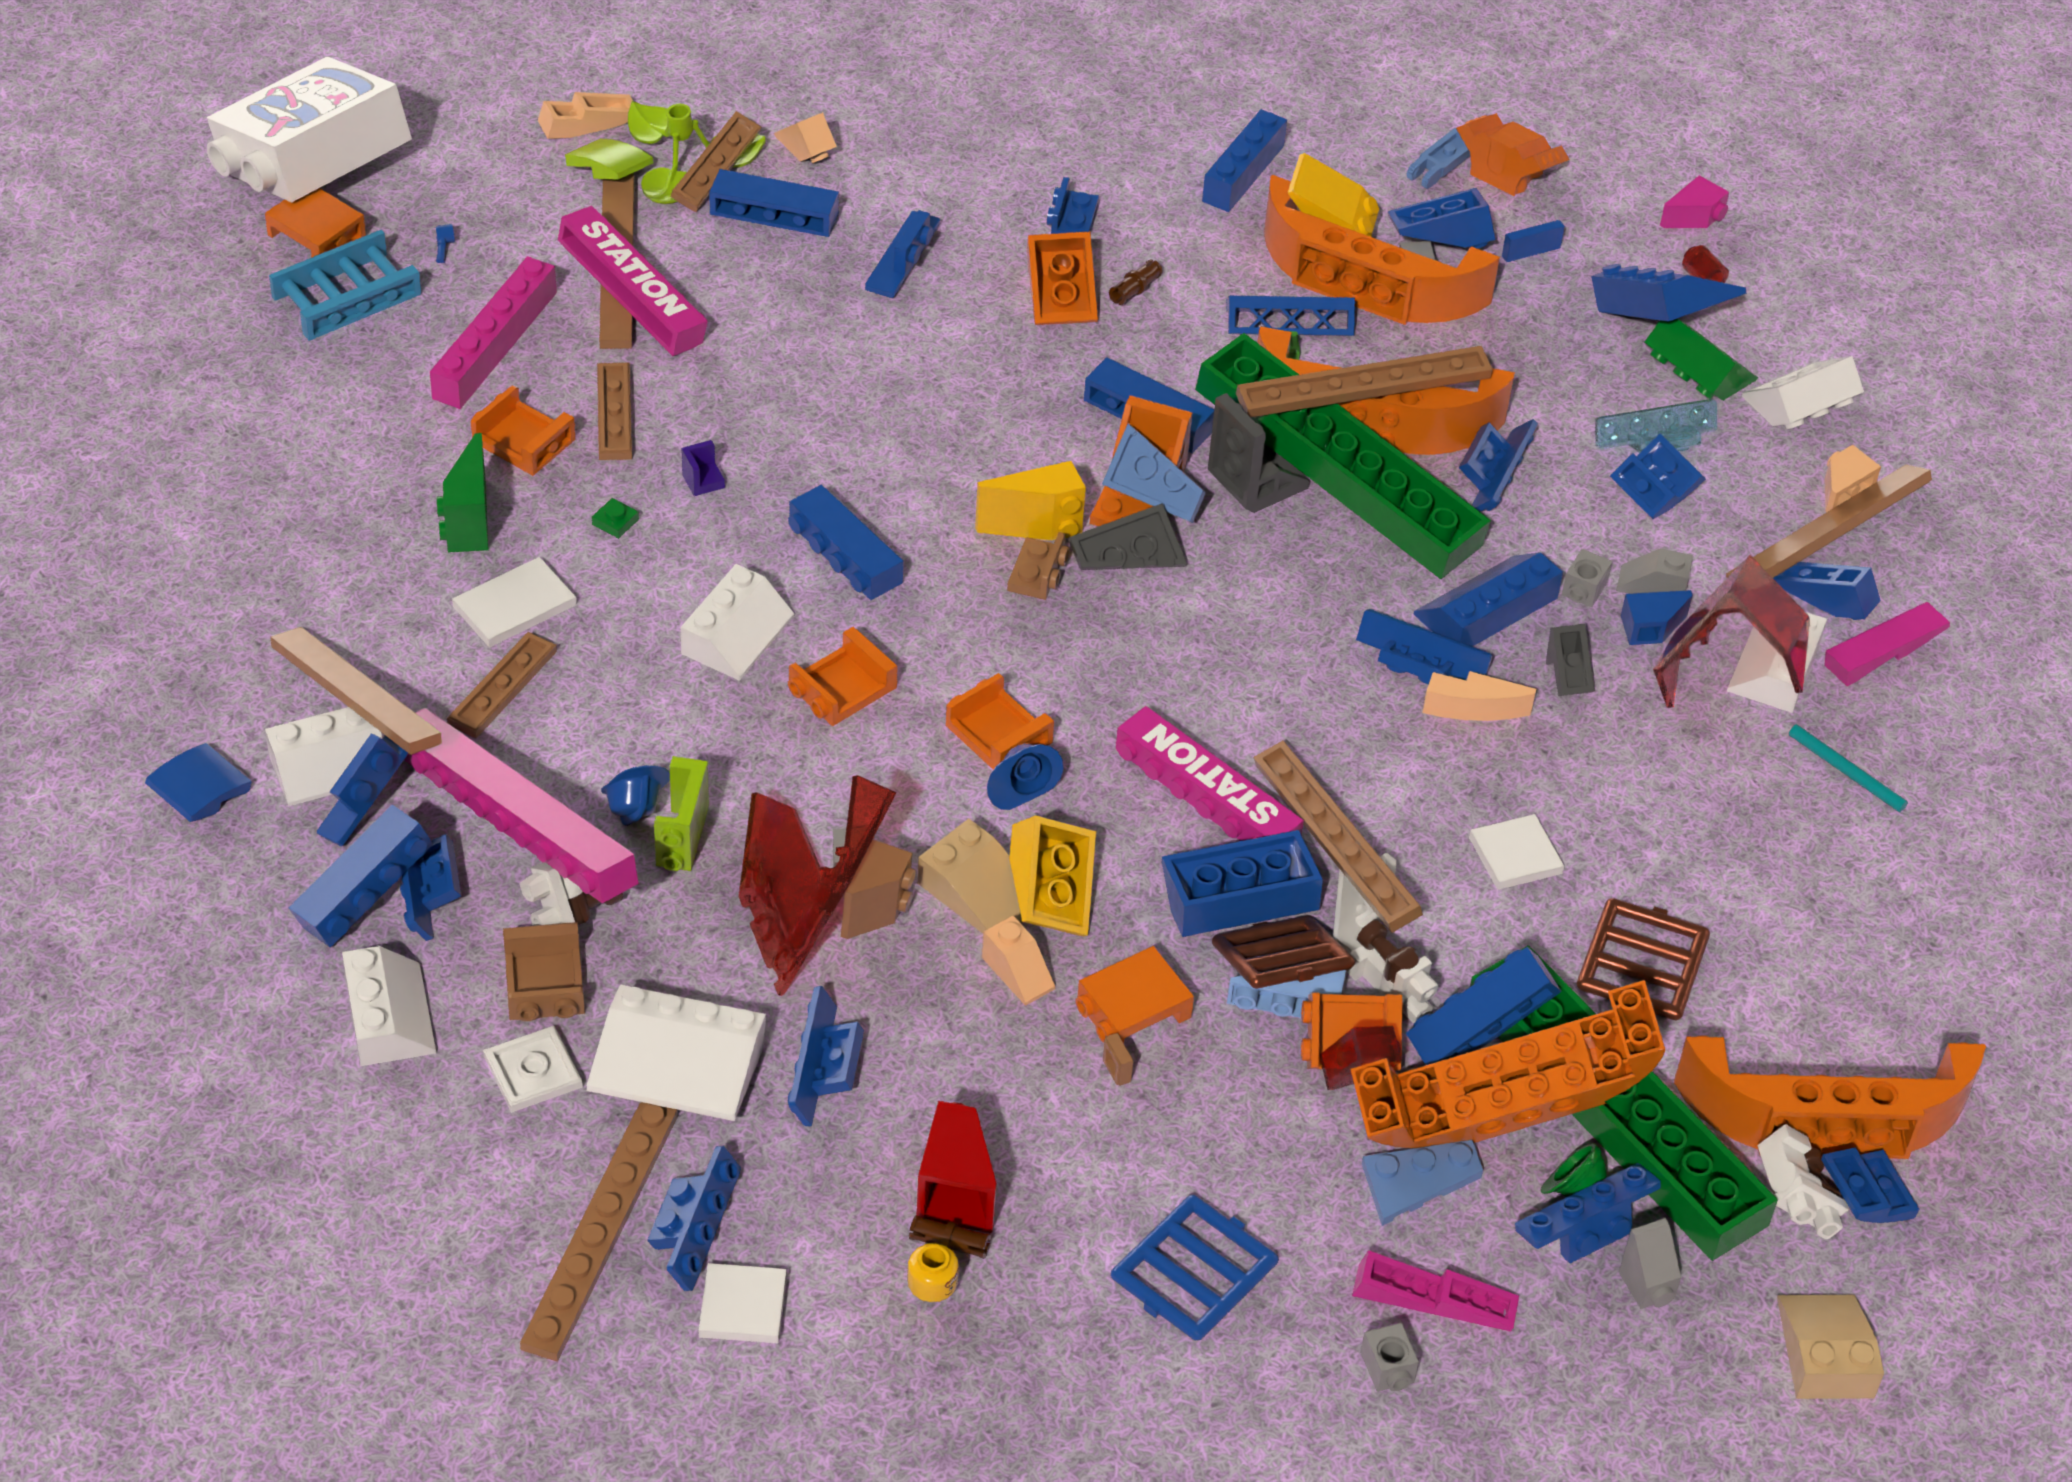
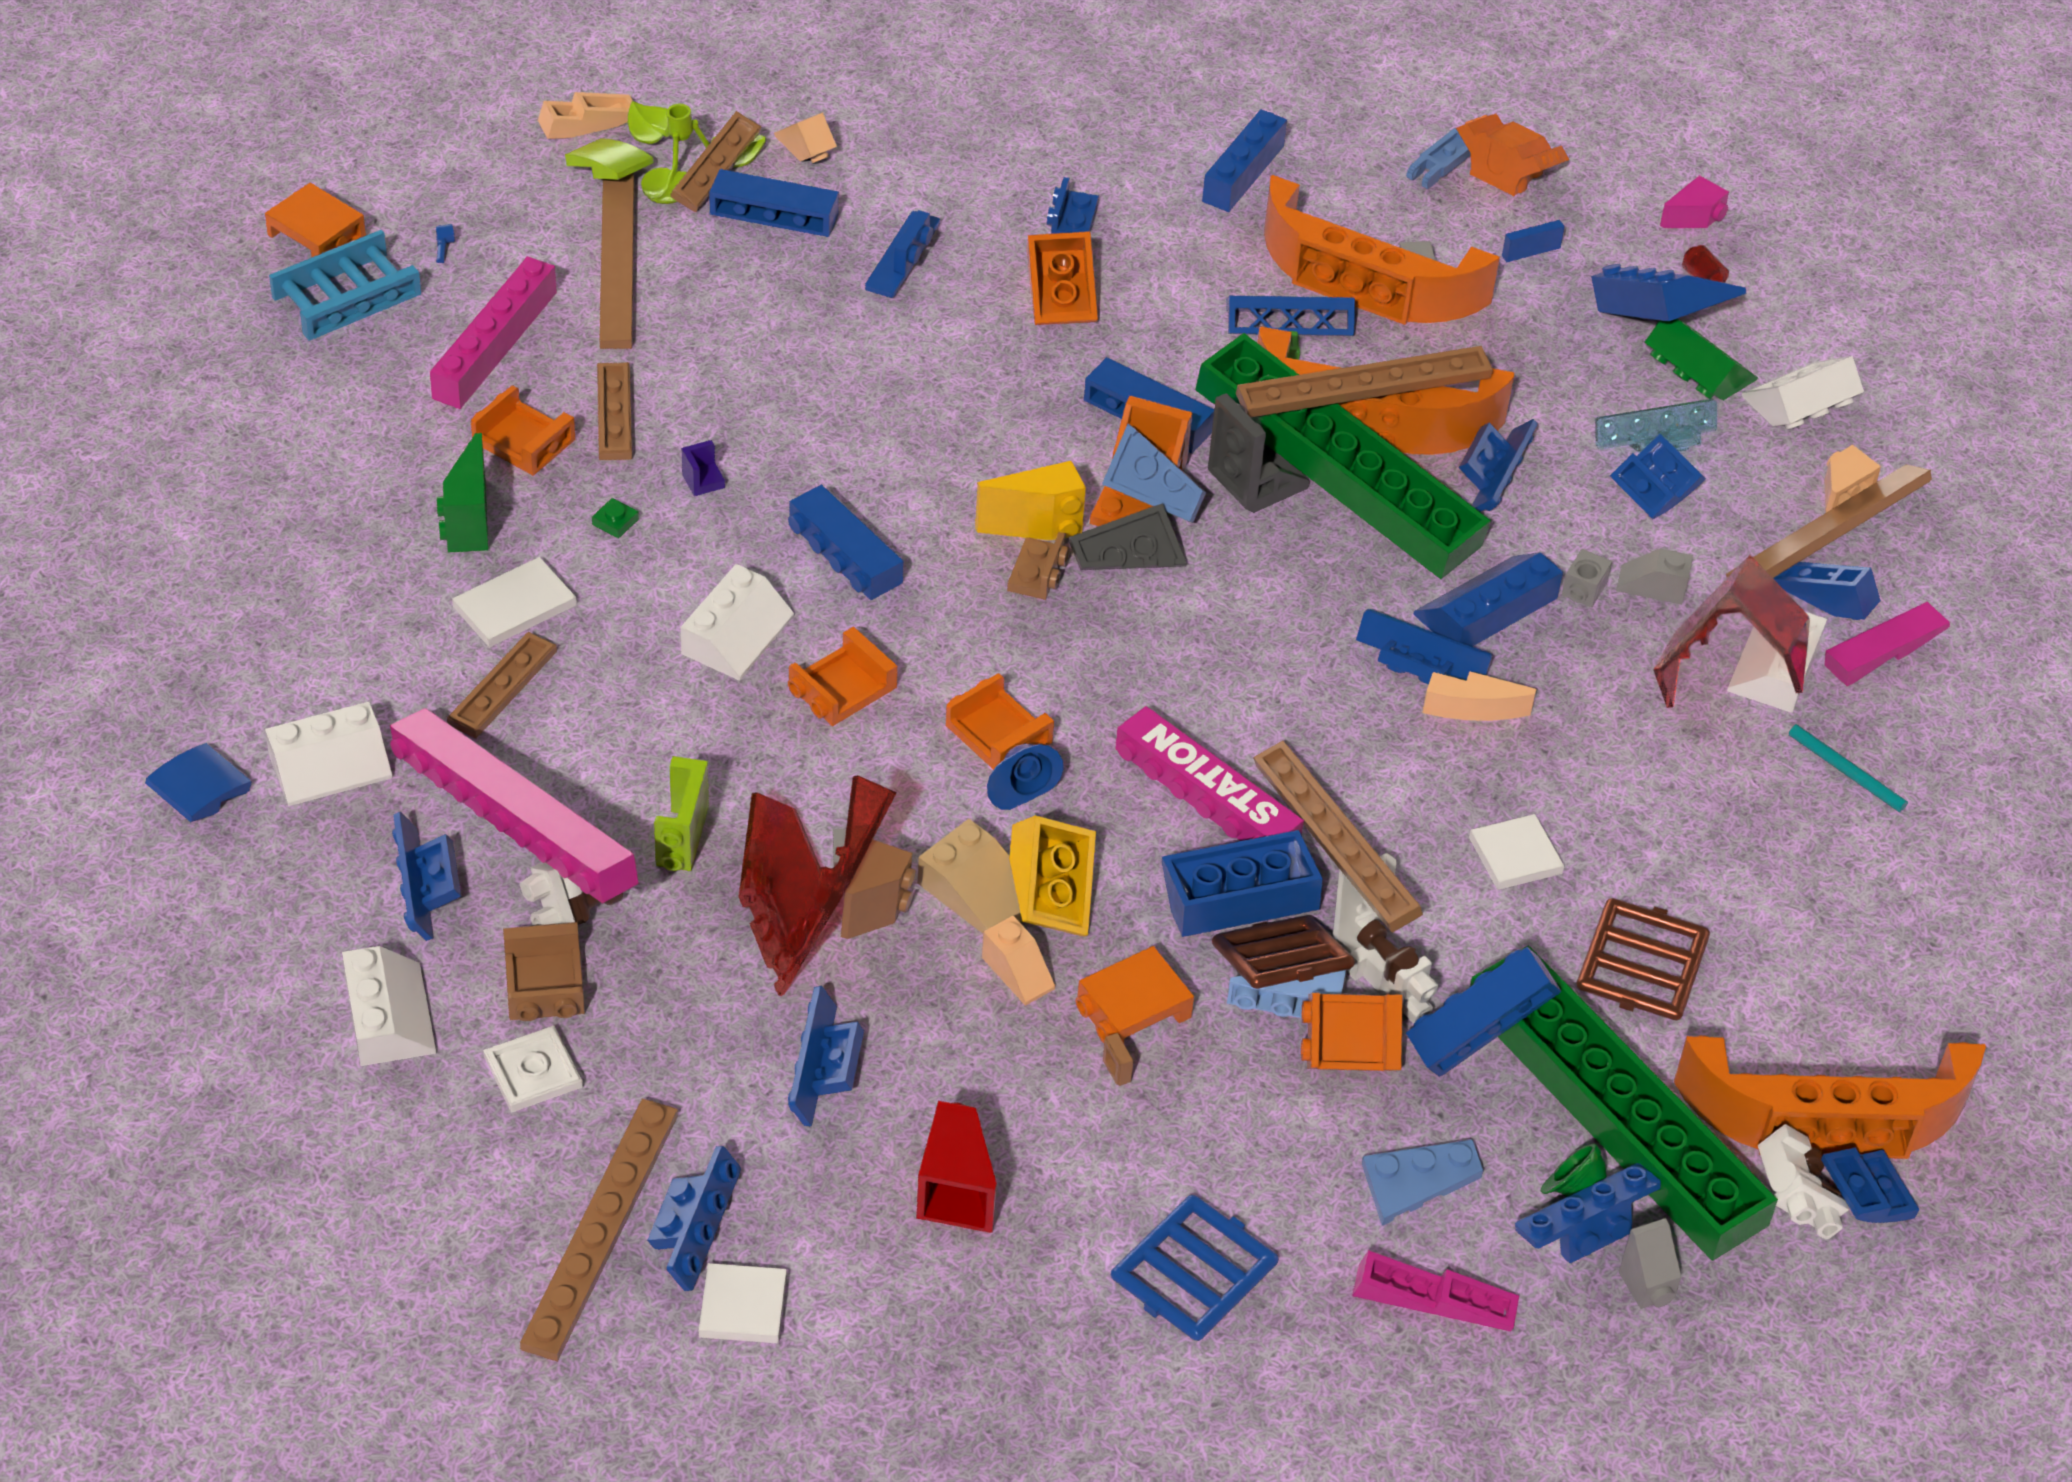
(307, 129): white brick -> none
(356, 690): tile -> none
(361, 786): blue bracket -> none
(361, 876): brick -> none
(632, 280): dark pink brick -> none
(635, 792): blue piece -> none
(677, 1052): white slope -> none
(932, 1272): yellow head -> none
(950, 1236): reddish brown pin -> none
(1135, 282): reddish brown pin -> none
(1332, 196): yellow slope -> none
(1356, 1049): clear red slope -> none
(1394, 1345): light grey brick -> none
(1453, 219): blue slope -> none
(1514, 1080): orange slope -> none
(1571, 659): dark grey slope -> none
(1654, 615): blue slope -> none
(1830, 1347): tan slope -> none

